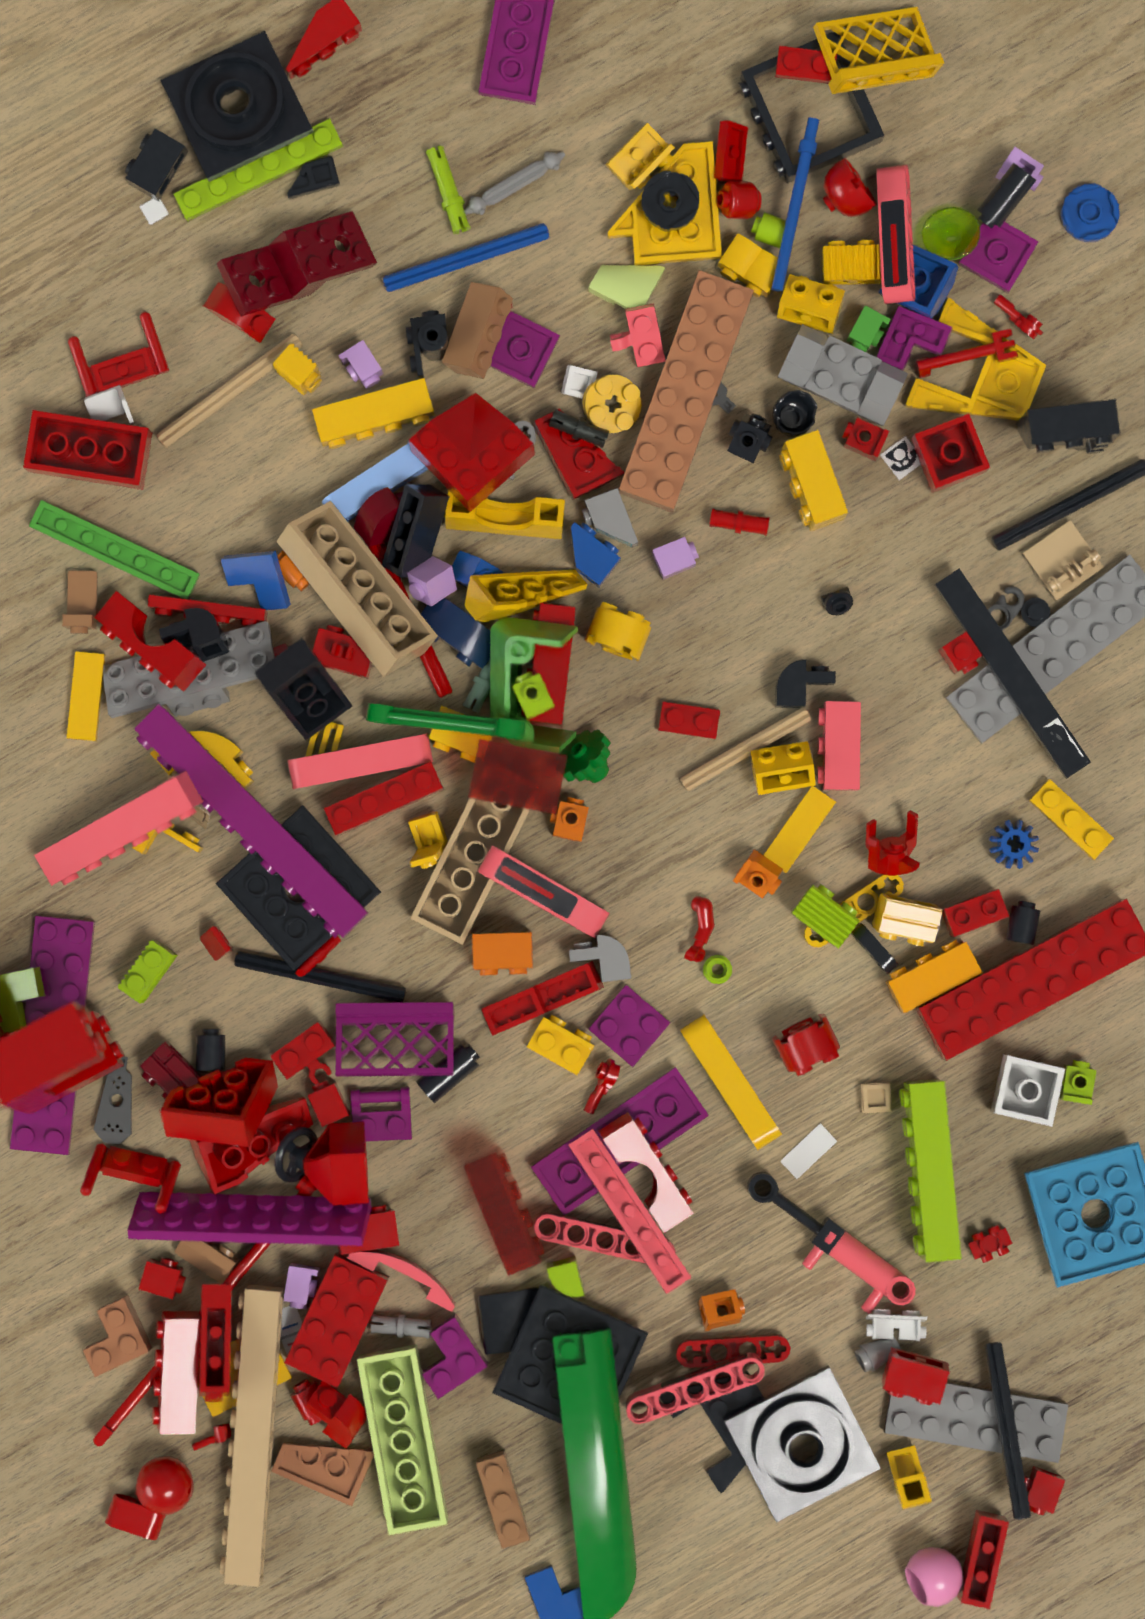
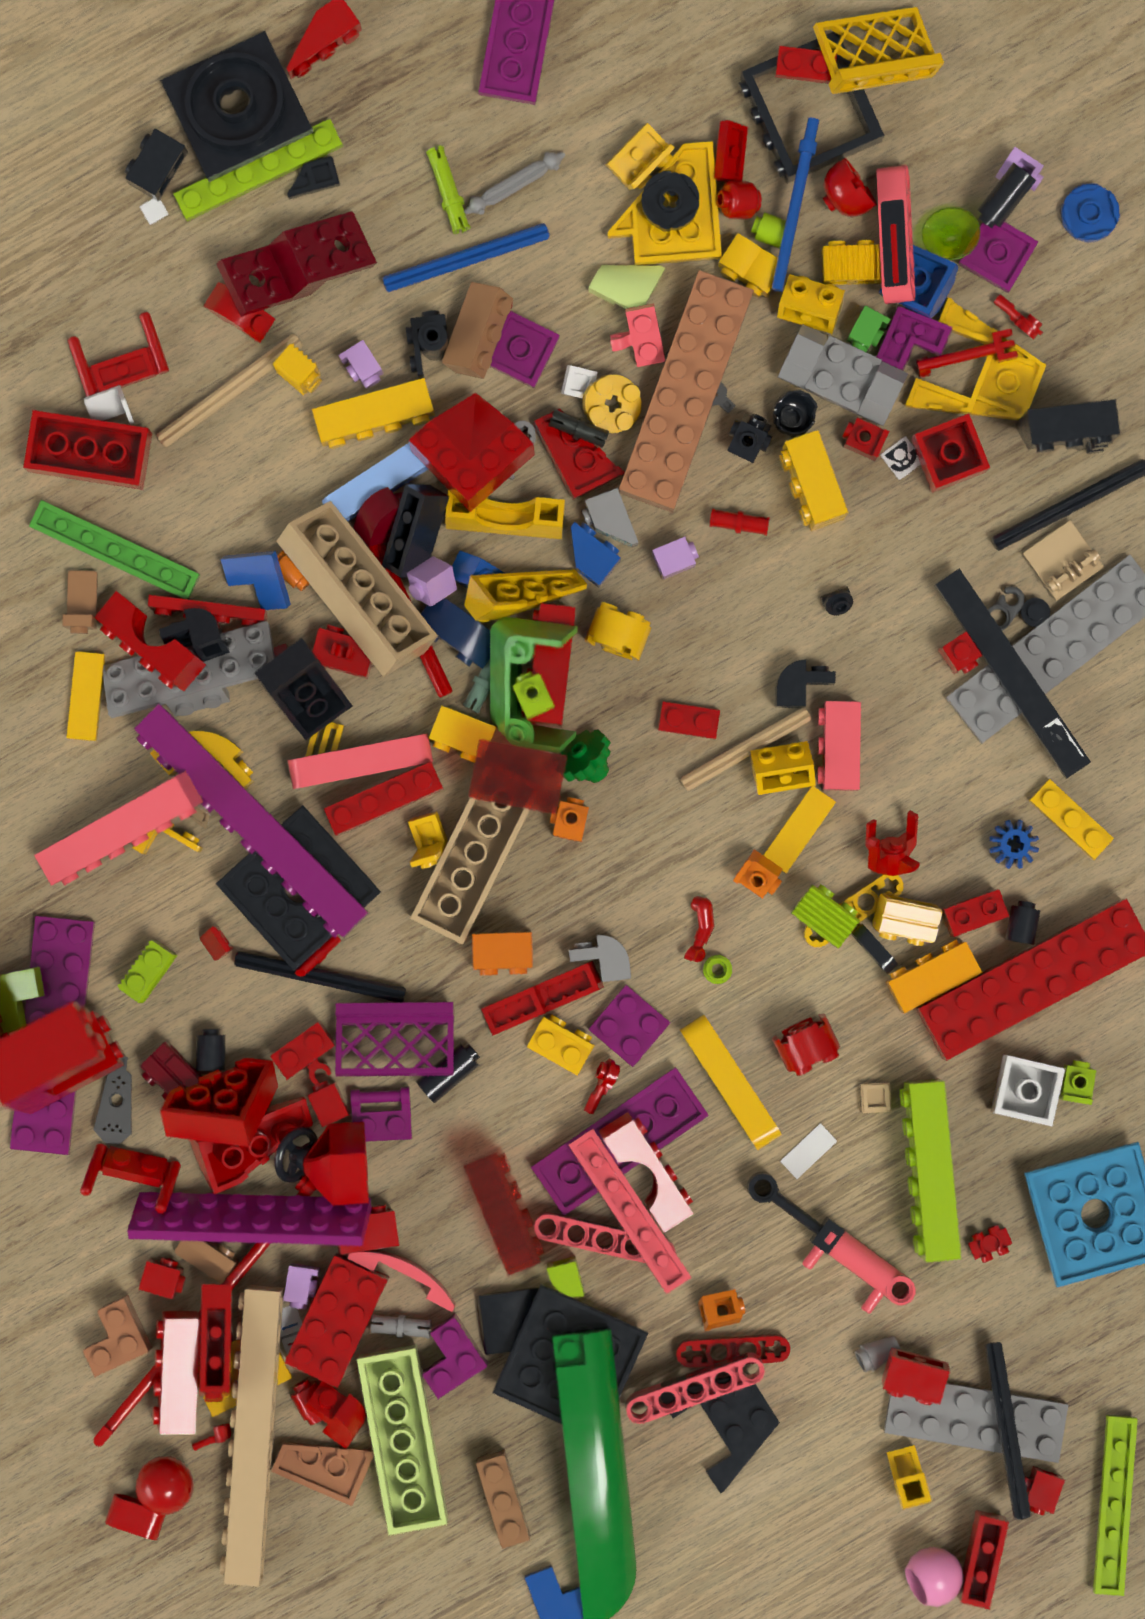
(446, 721): green piece -> none
(543, 892): beam -> none
(803, 1408): piece -> none
(884, 1324): white hinge -> none
(1115, 1505): none -> lime plate

